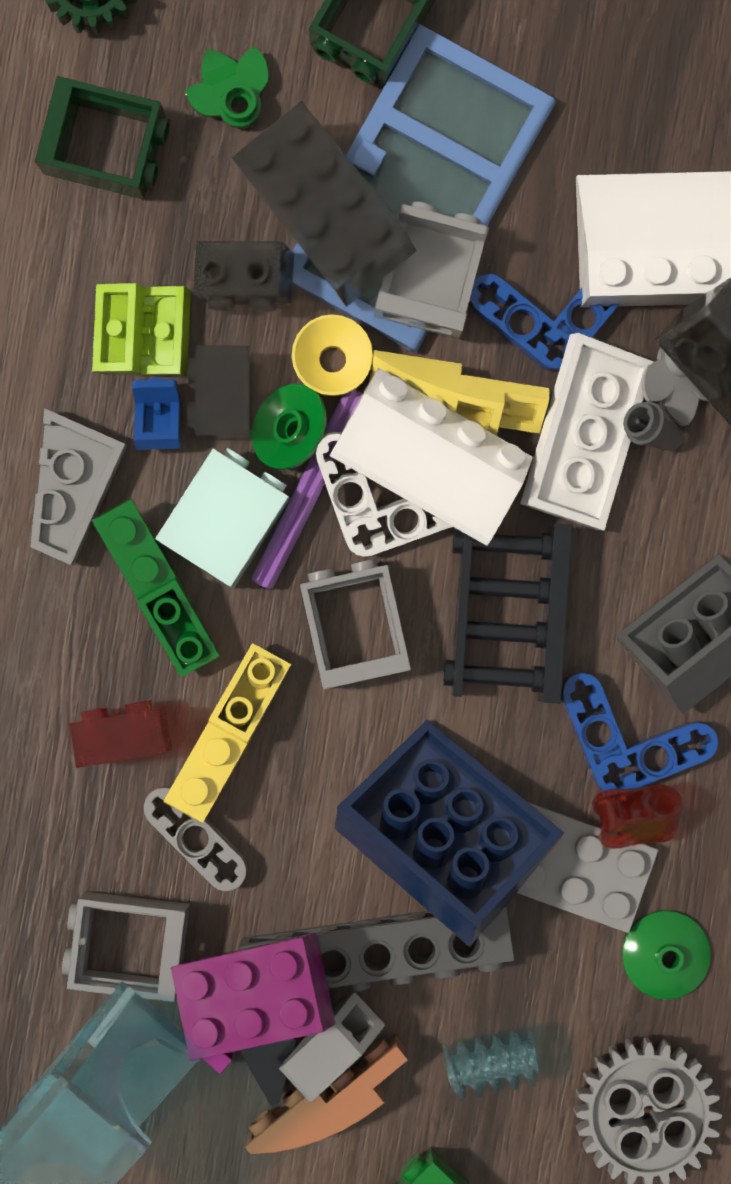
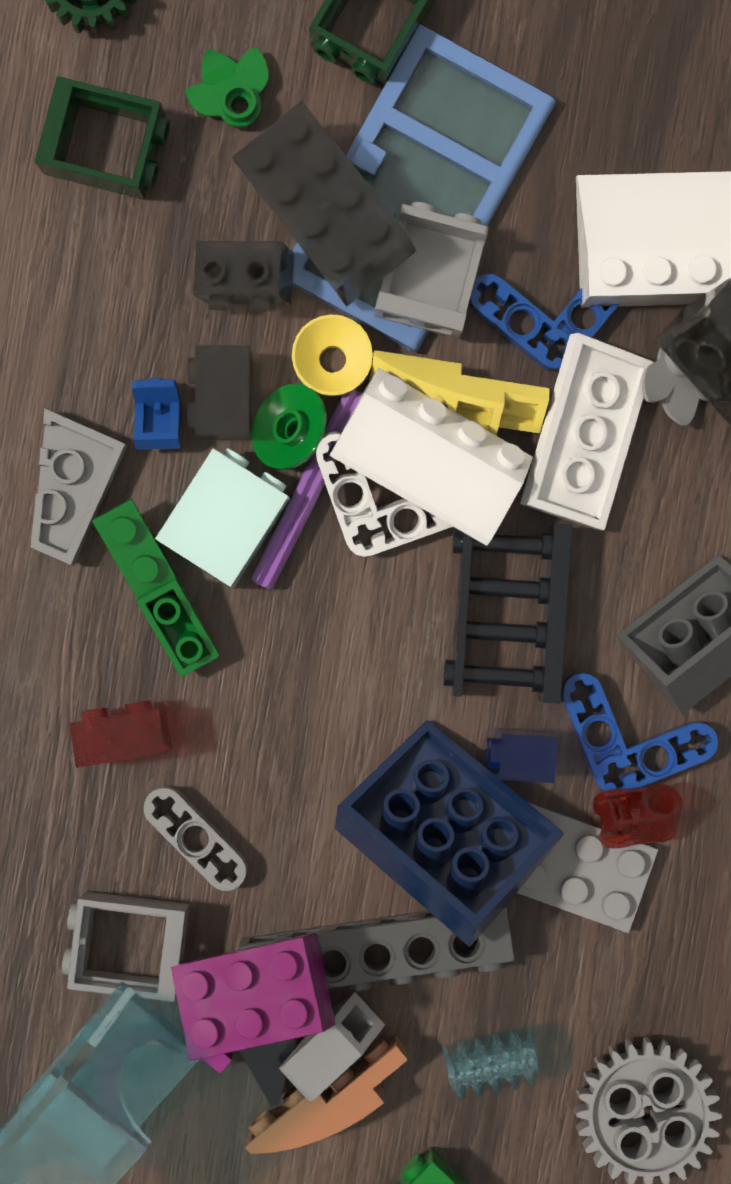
(141, 330): lime slope -> none
(227, 733): light yellow slope -> none
(361, 573): light grey window -> none
(522, 755): none -> clear blue brick
(652, 427): dark grey cone -> none
(653, 937): green dish -> none

